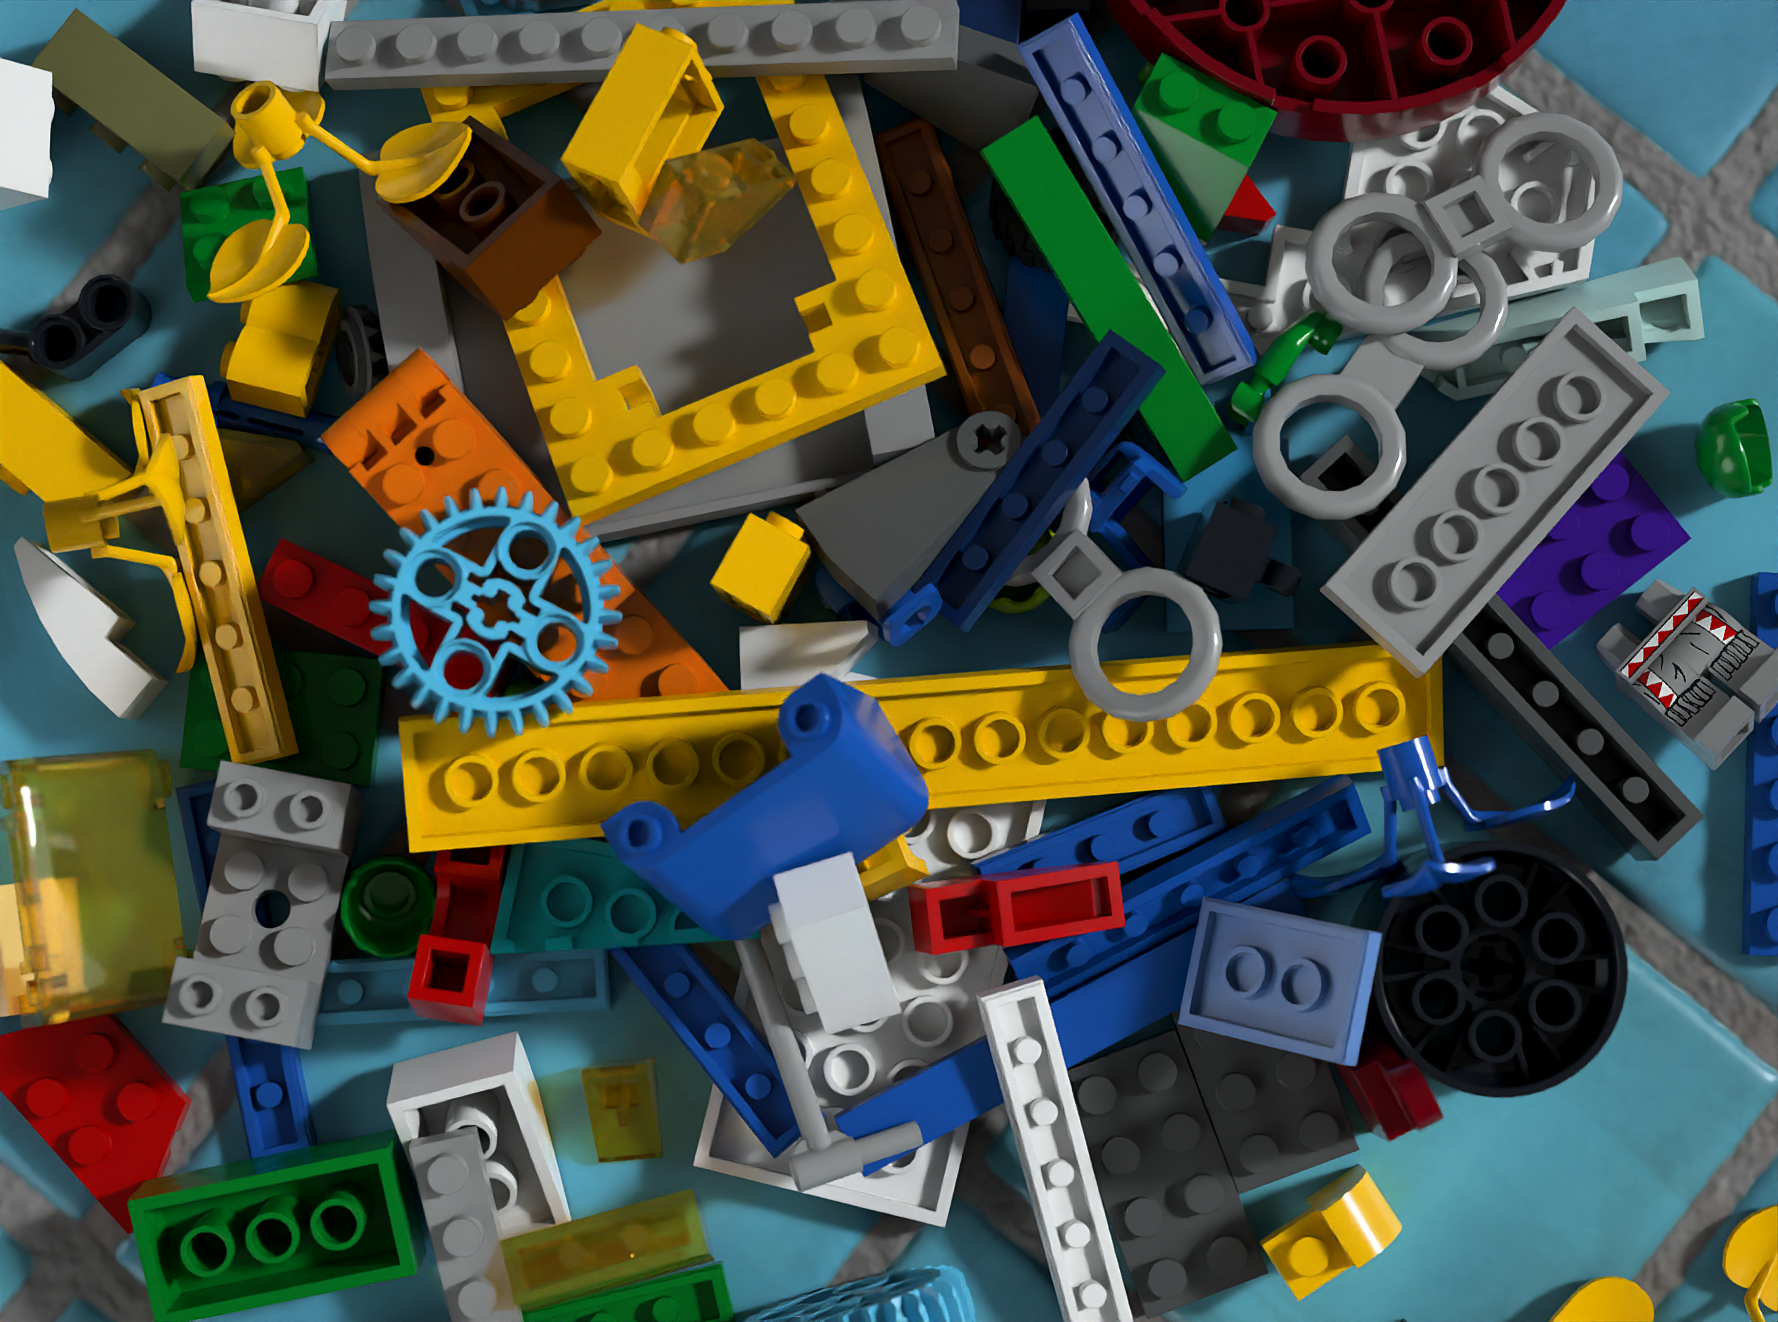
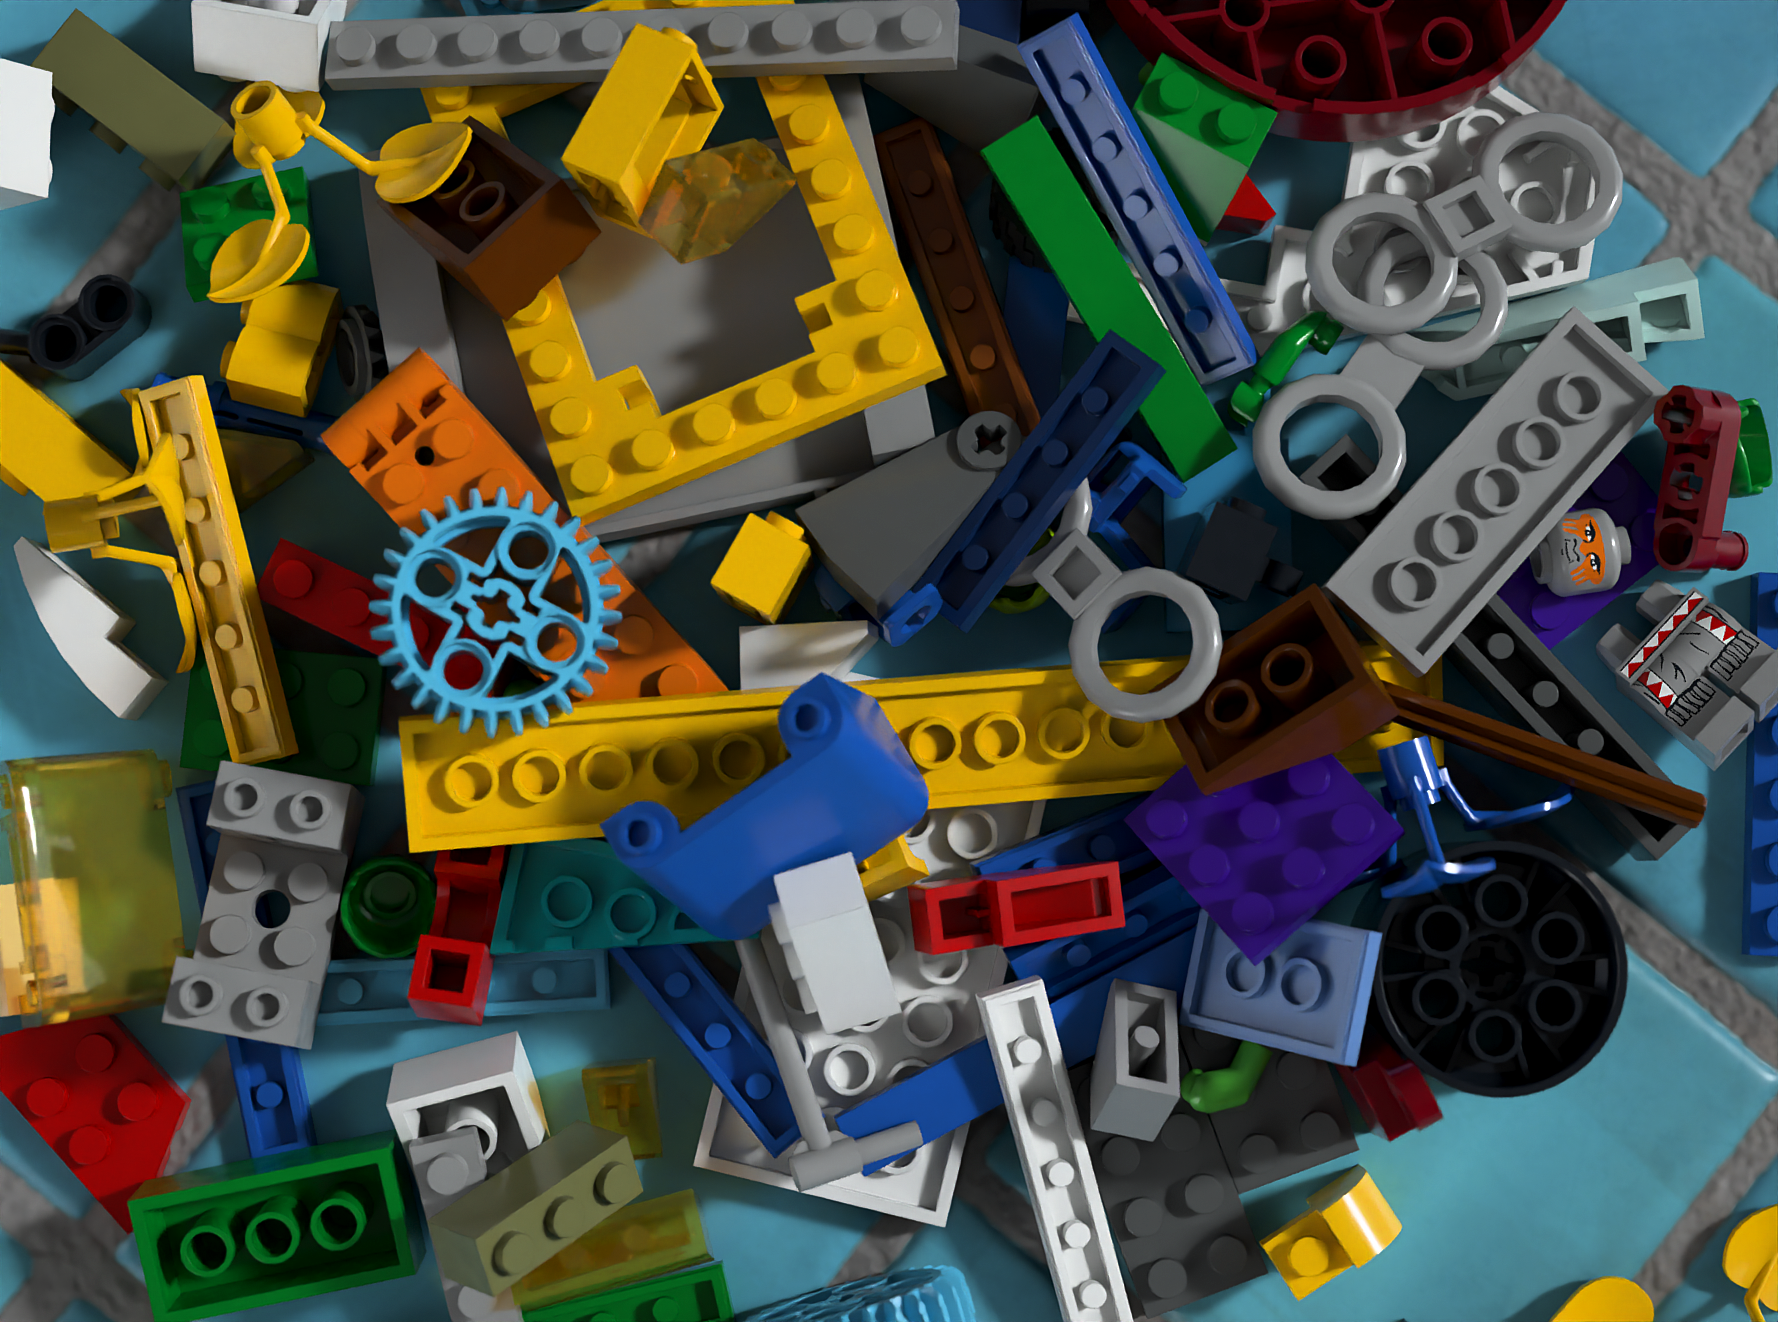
(535, 1207): none -> olive brick
(1135, 1061): none -> light grey slope
(1226, 1086): none -> bright green arm
(1267, 848): none -> dark purple plate
(1280, 696): none -> reddish brown slope
(1547, 757): none -> reddish brown axle
(1581, 553): none -> light grey head
(1702, 442): none -> dark red beam

